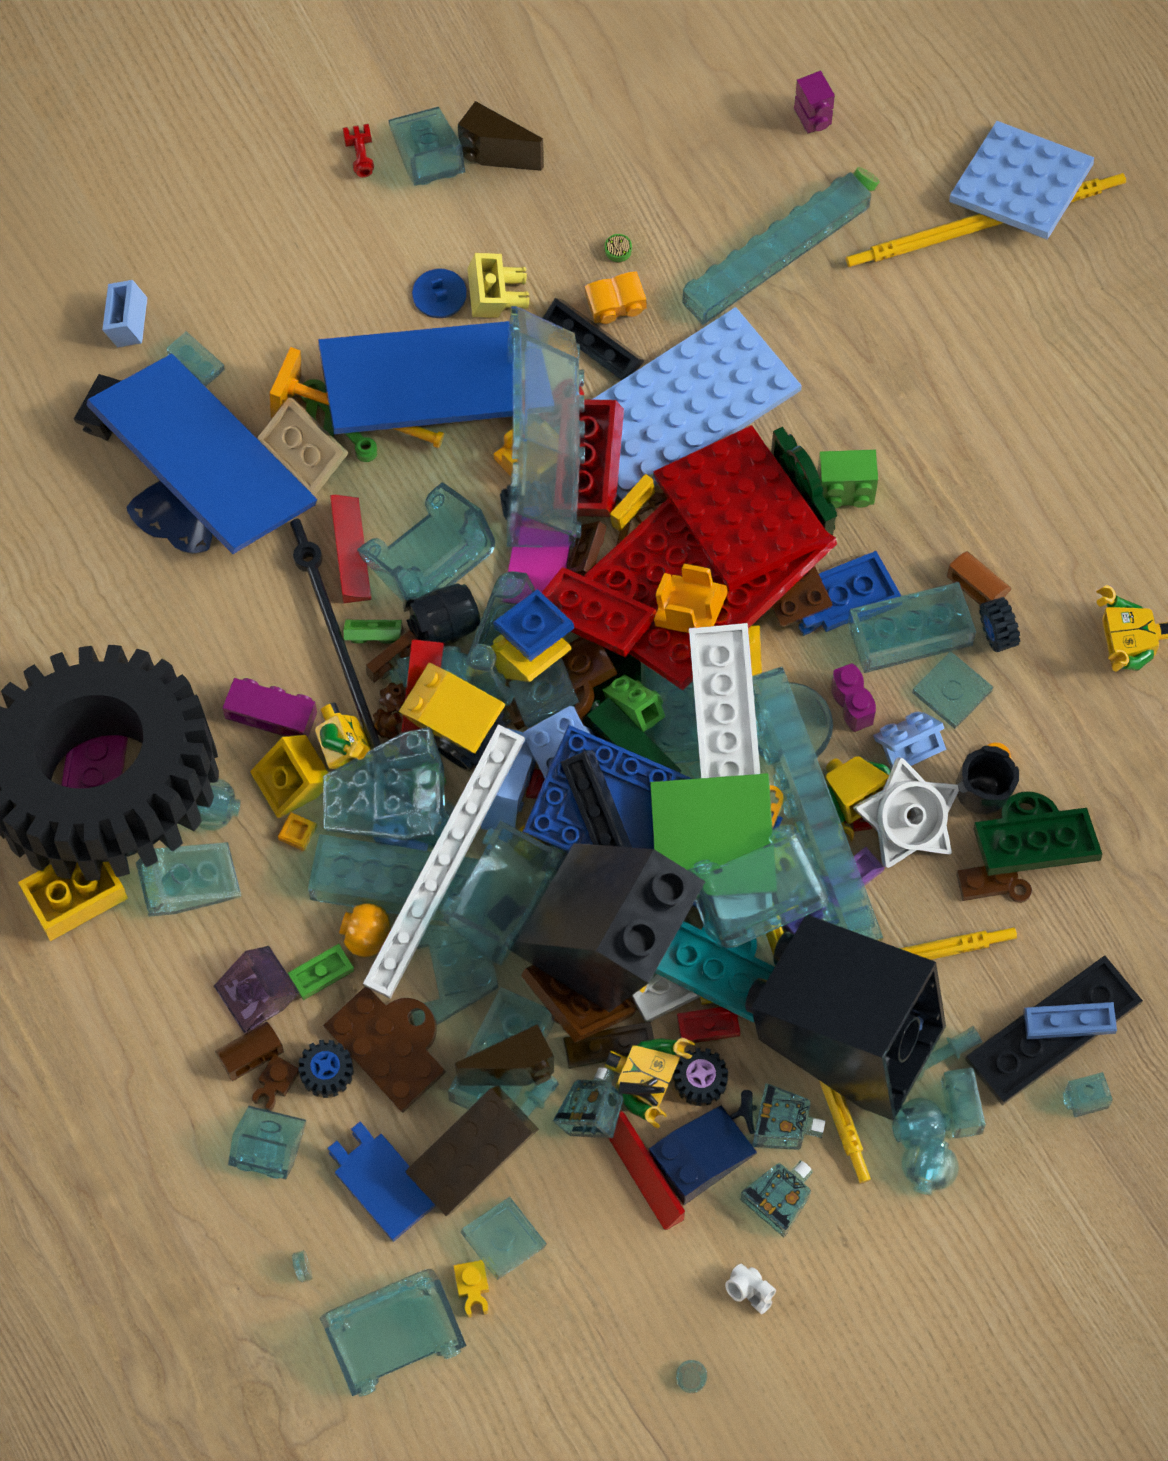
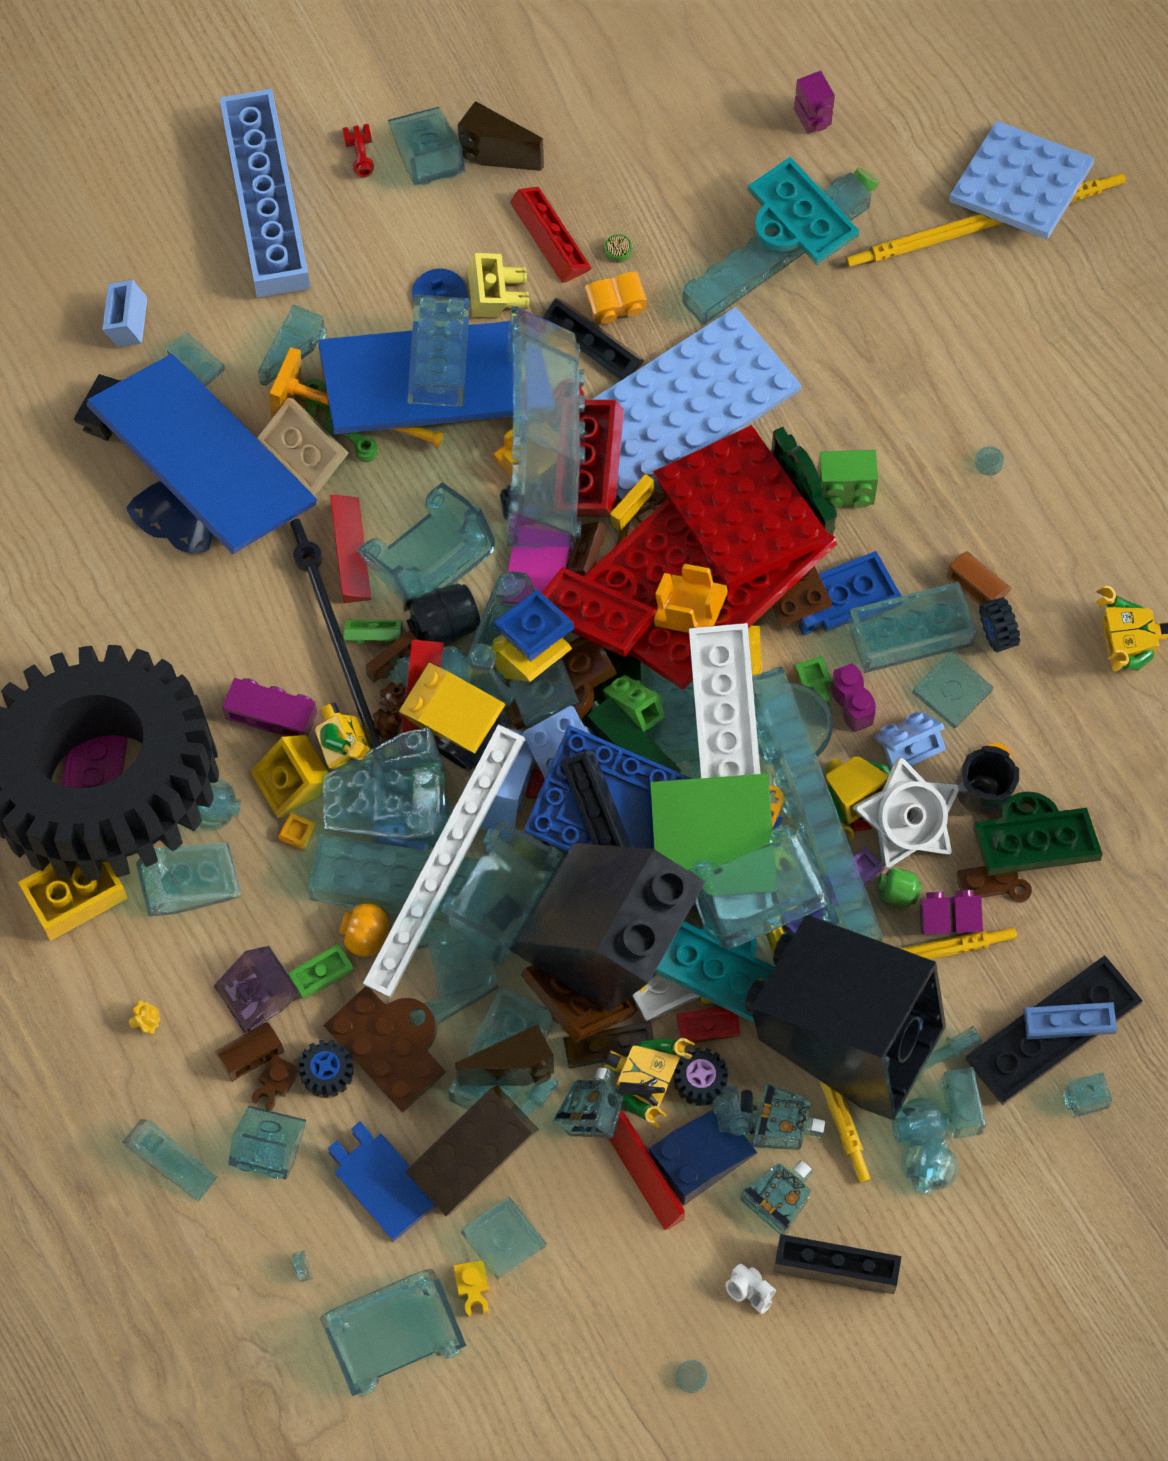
(145, 1017): none -> yellow plant
(169, 1158): none -> clear light blue slope
(264, 193): none -> light blue brick
(299, 331): none -> clear light blue slope
(438, 351): none -> clear light blue brick
(549, 233): none -> red slope
(729, 1113): none -> clear light blue bracket
(799, 213): none -> teal plate
(815, 675): none -> bright green plate
(837, 1264): none -> black brick
(899, 887): none -> bright green head
(965, 912): none -> magenta piece
(989, 461): none -> clear light blue tile

